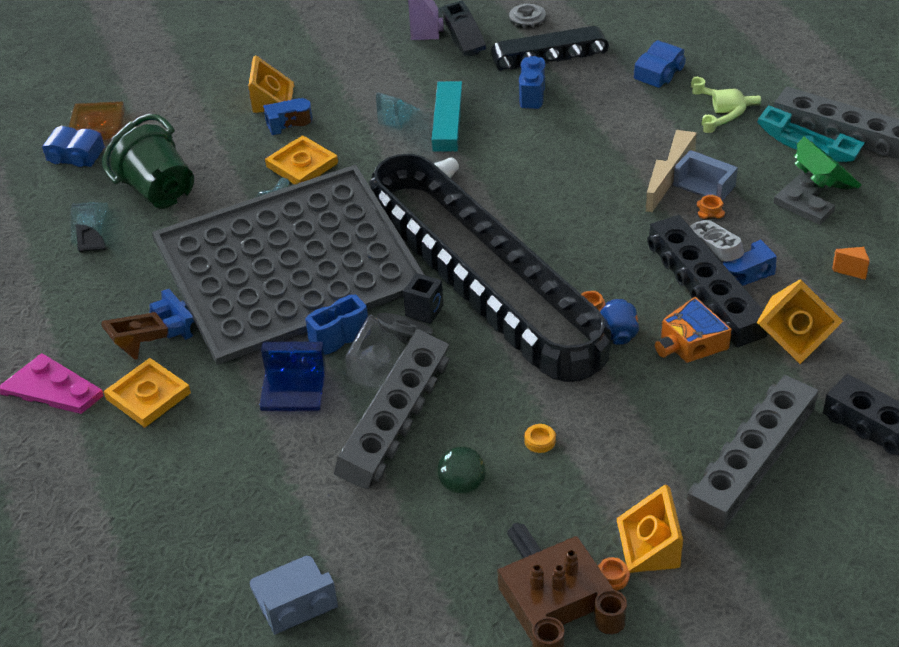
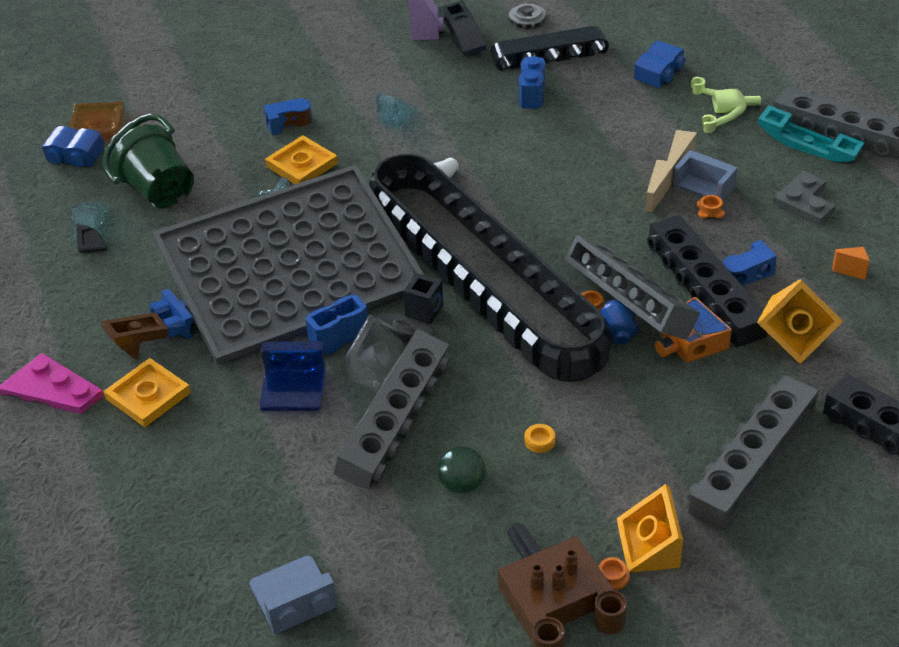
(267, 85): light orange slope -> none
(447, 116): teal slope -> none
(632, 287): none -> dark grey brick
(719, 240): light grey beam -> none
(824, 167): green slope -> none

